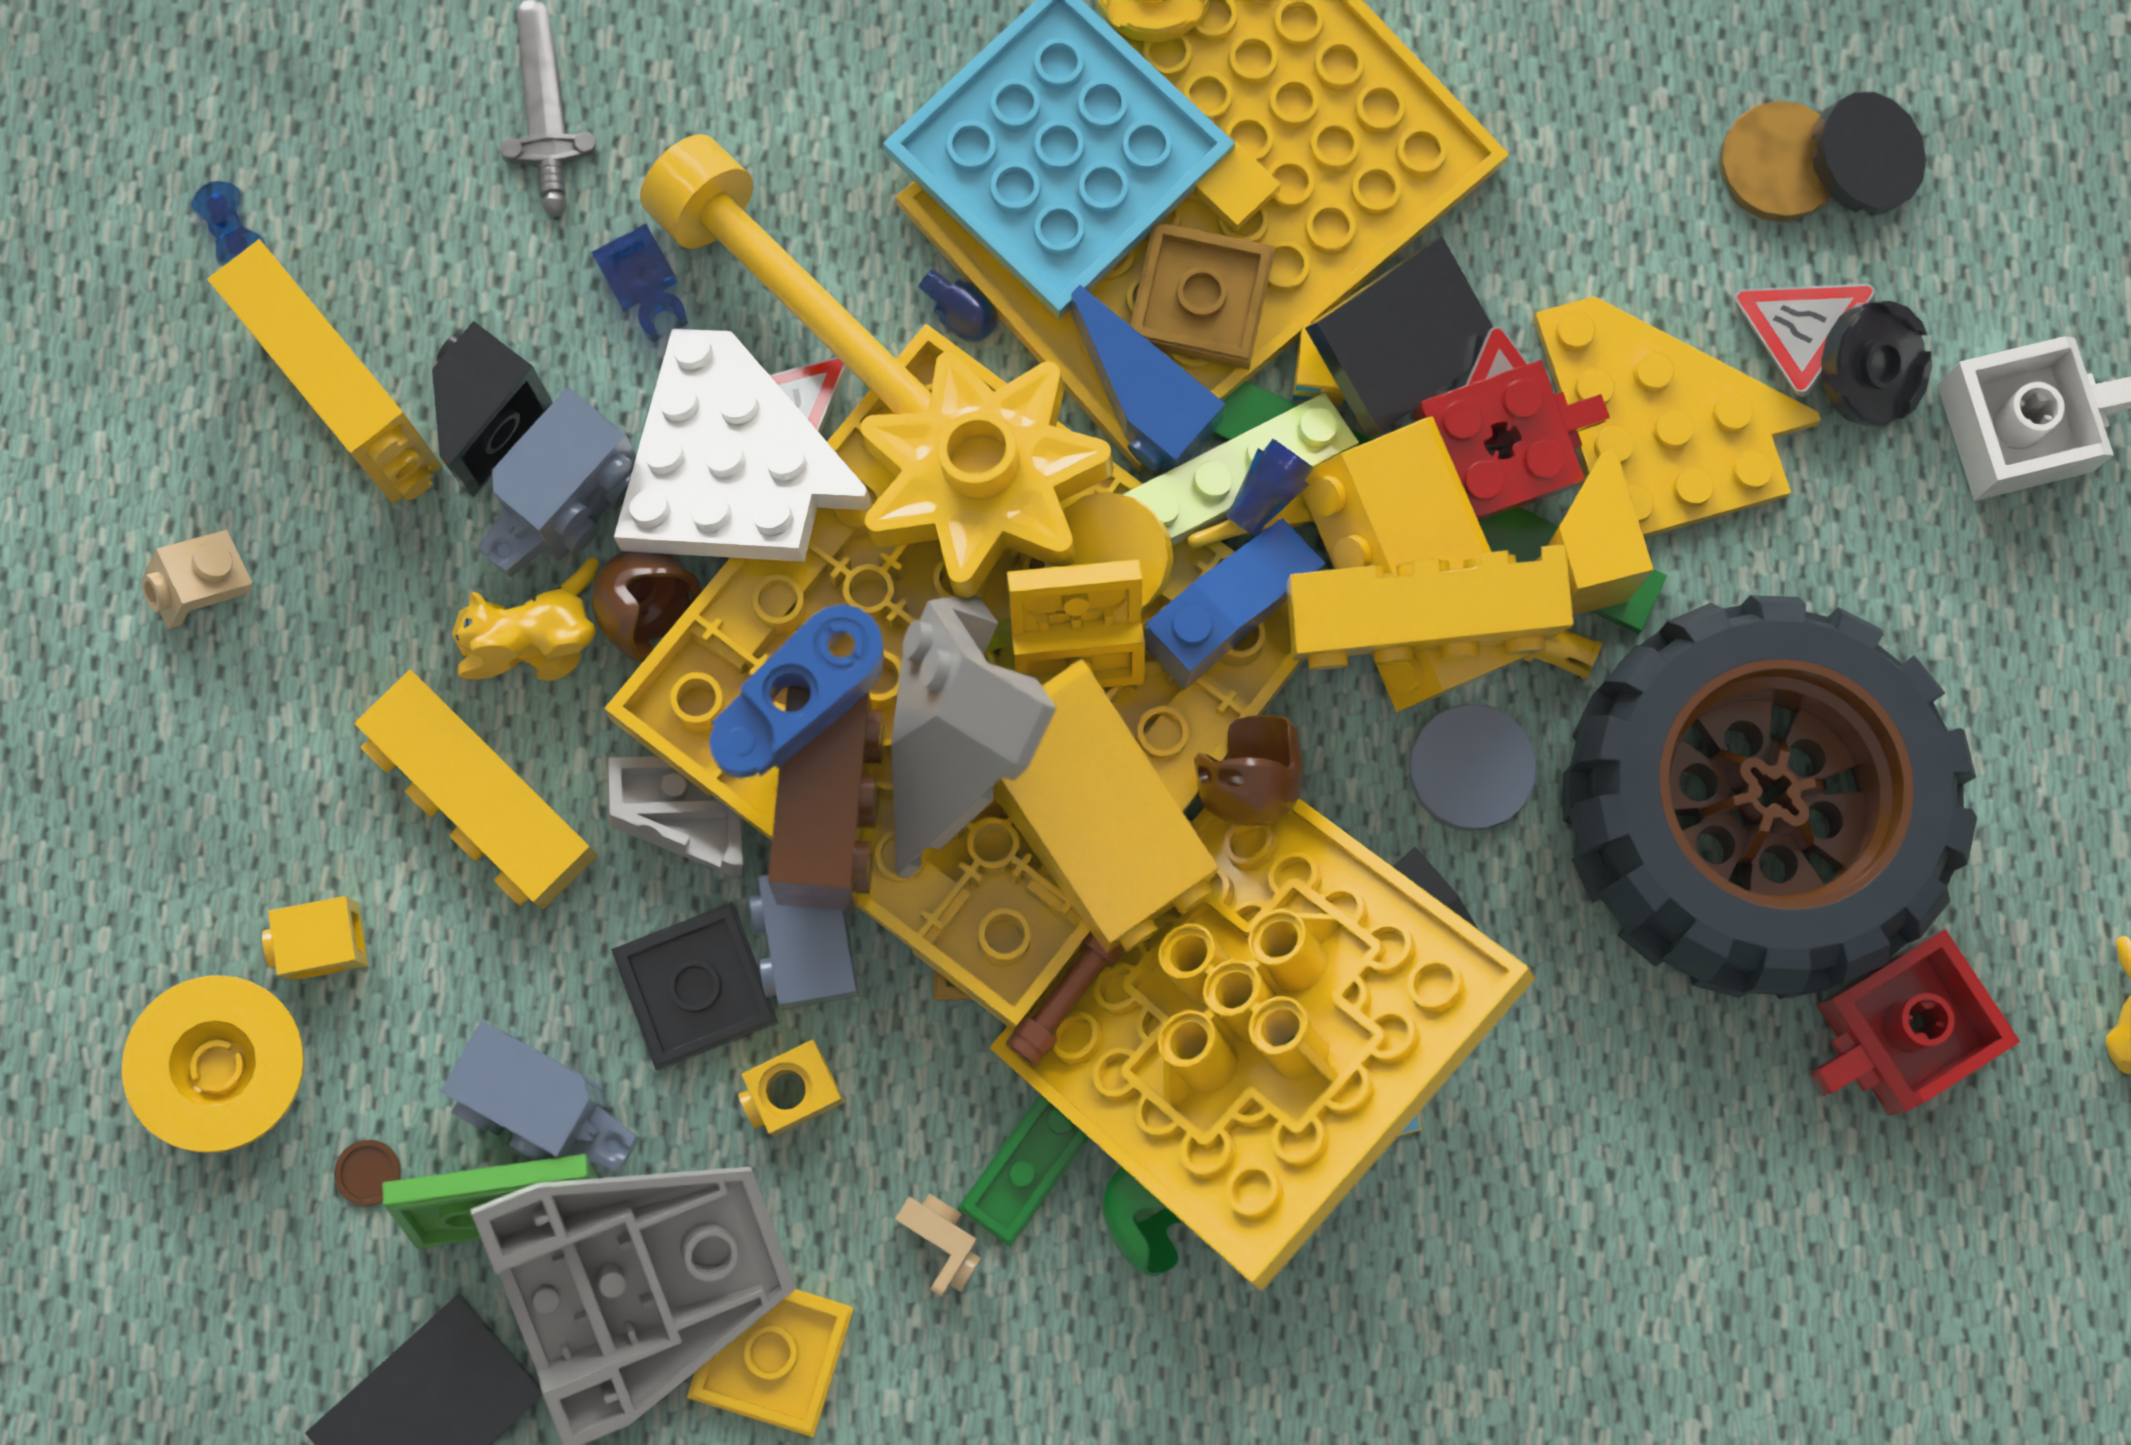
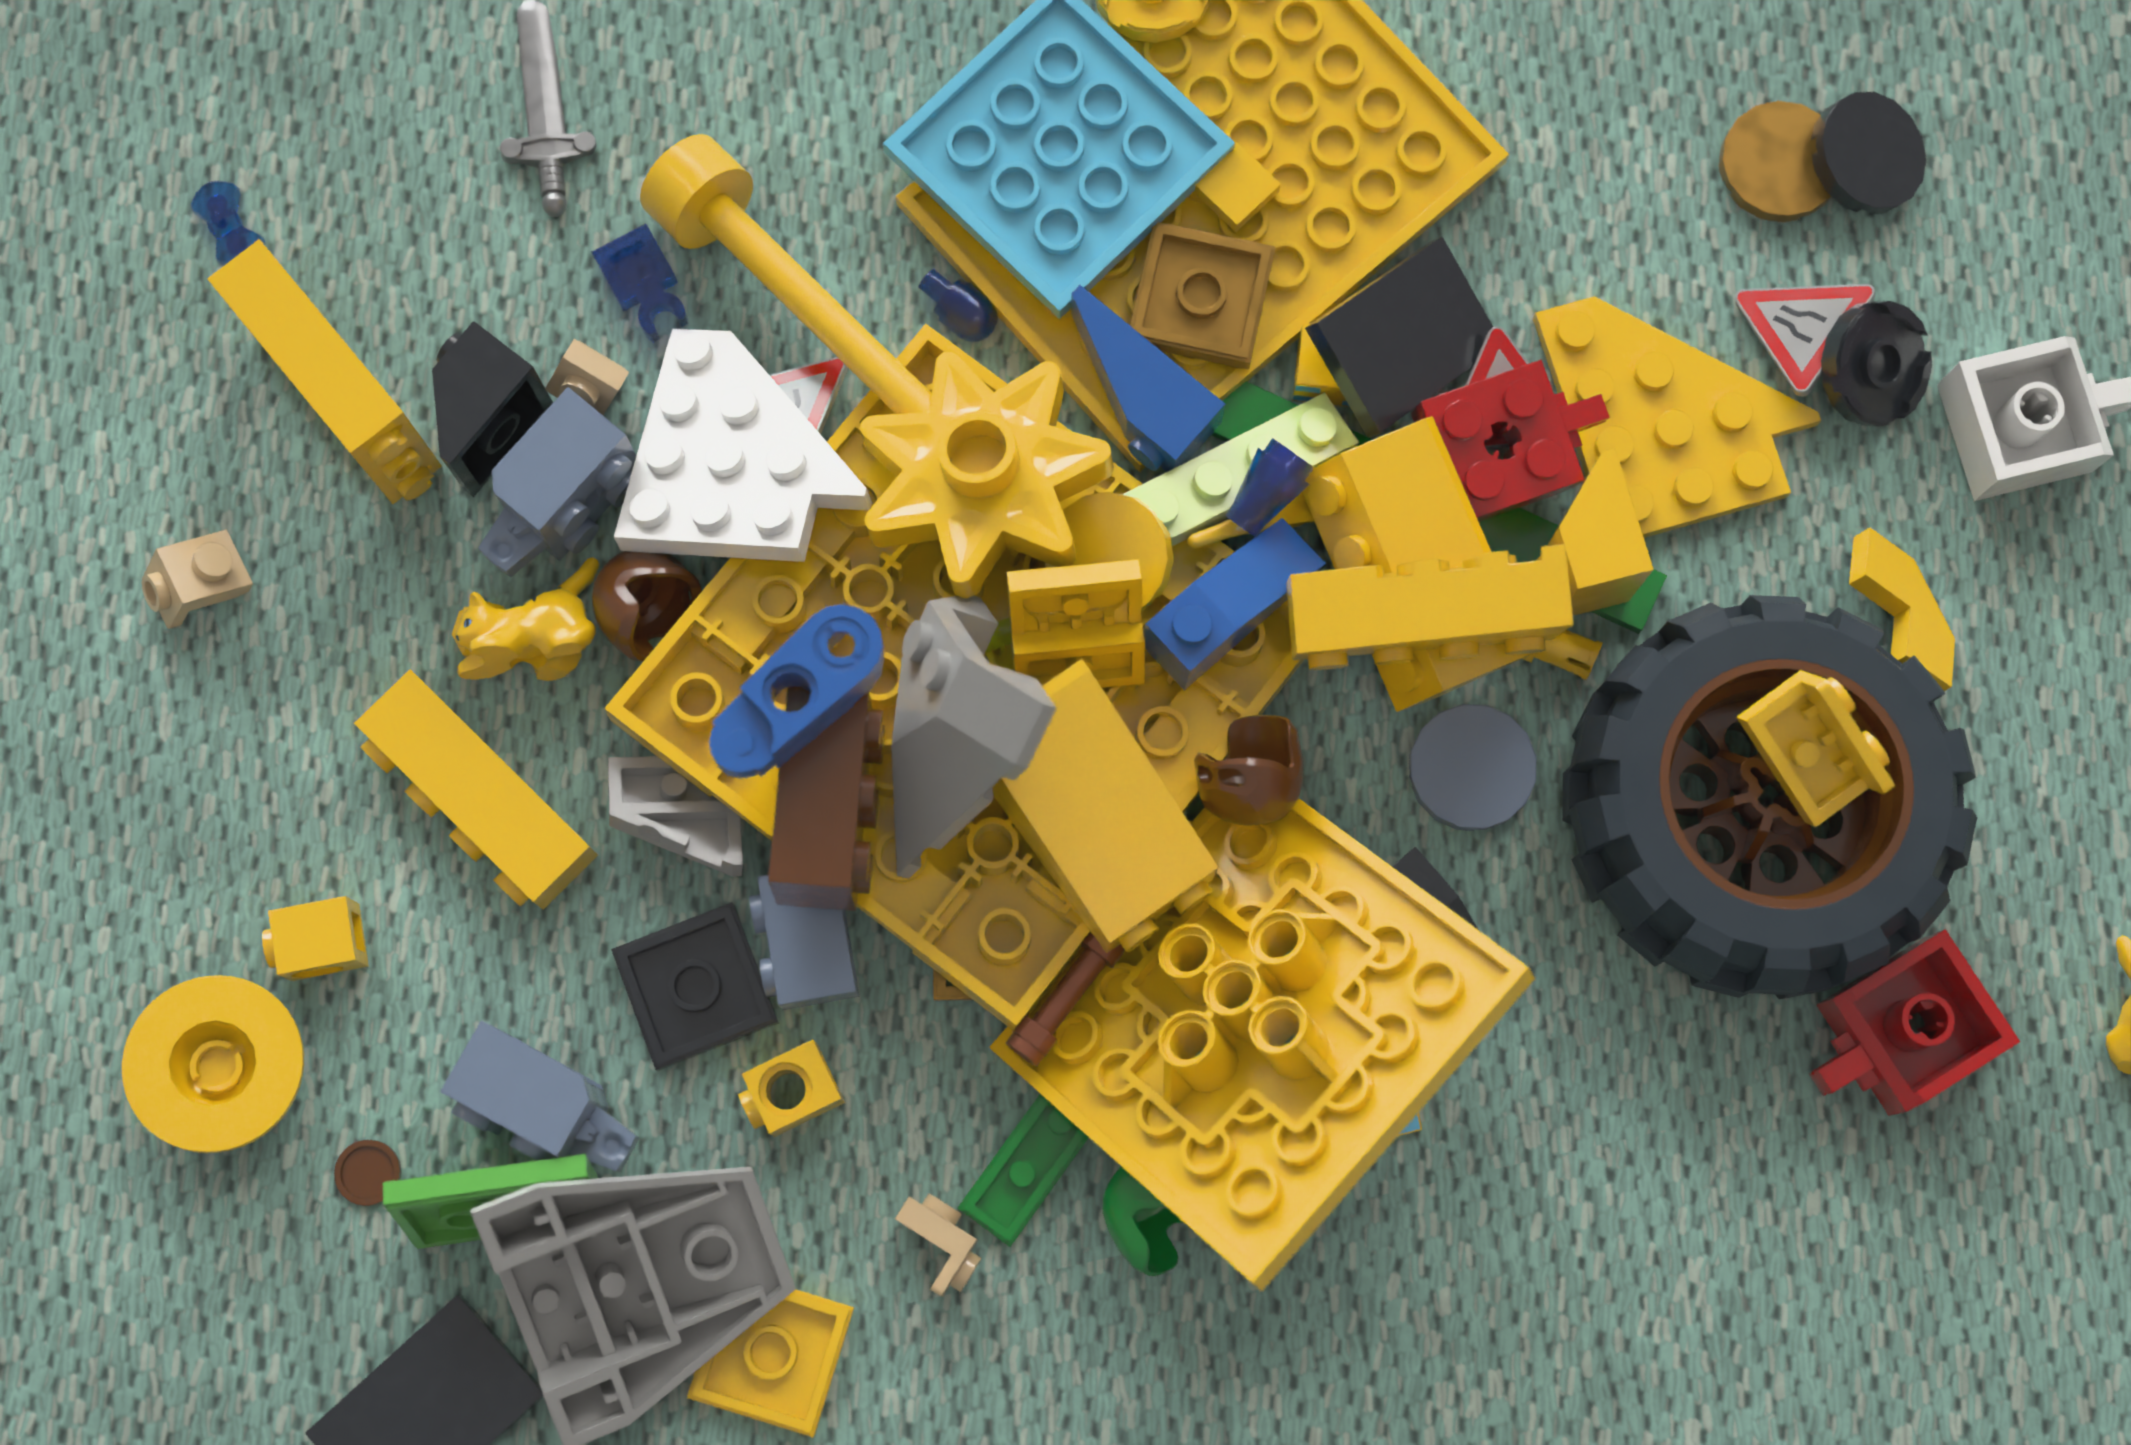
(588, 375): none -> tan bracket
(1816, 745): none -> yellow bracket
(1898, 587): none -> yellow tile

